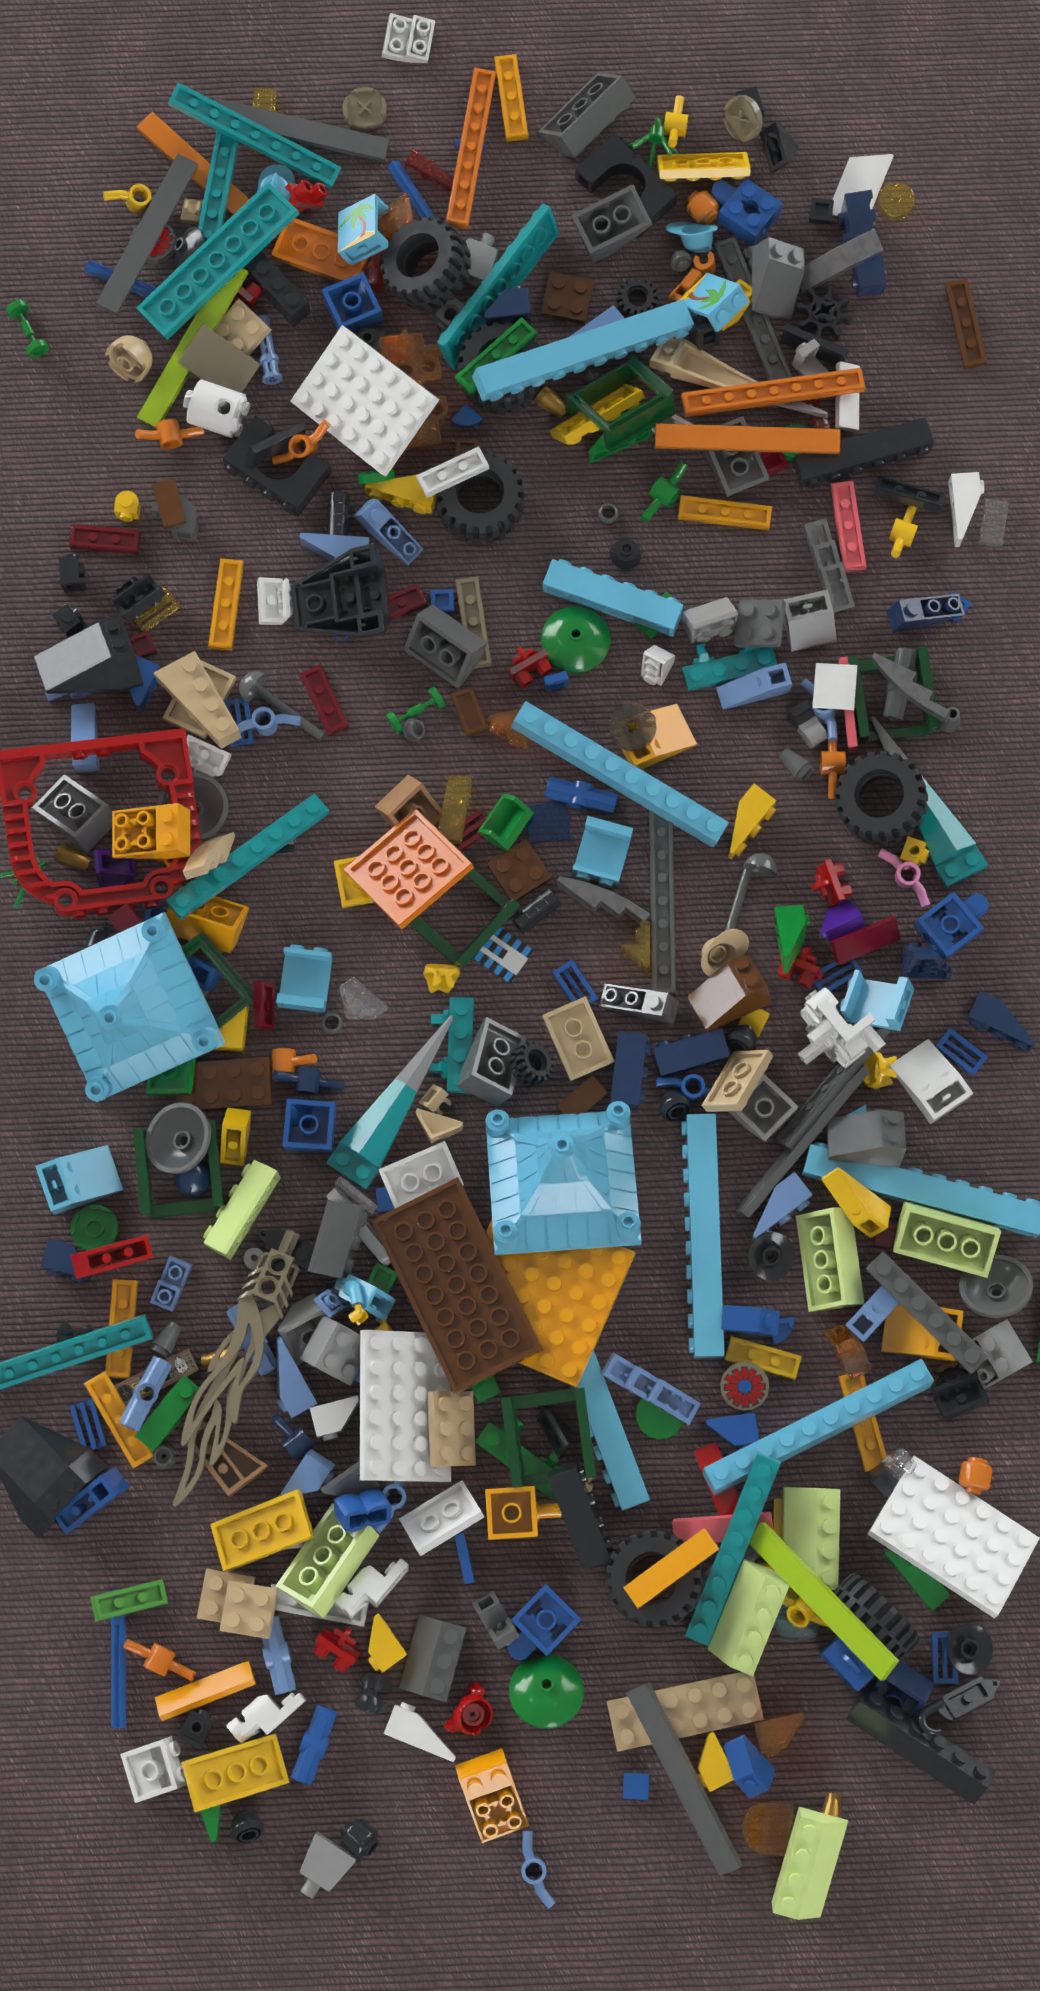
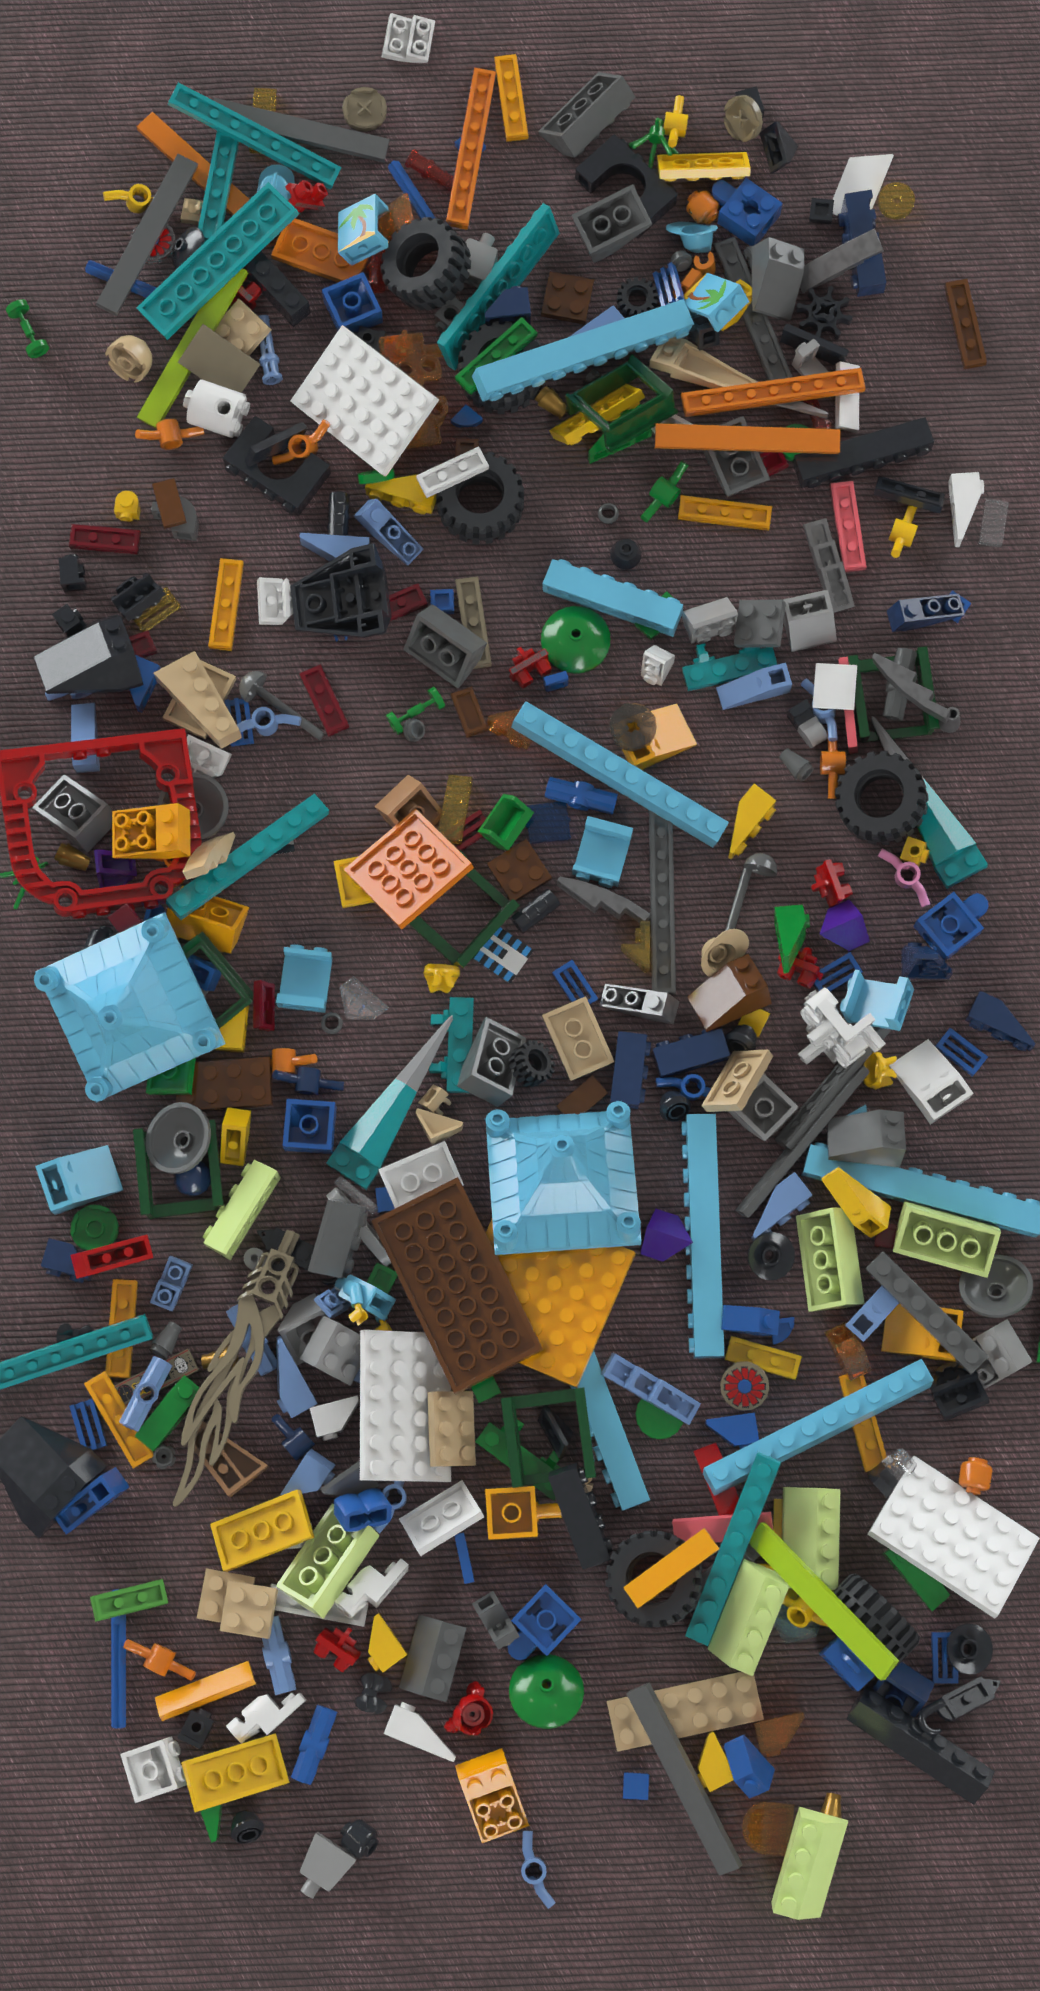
(664, 1236): none -> dark purple slope
(672, 270): none -> blue tile
(865, 940): dark red tile -> none

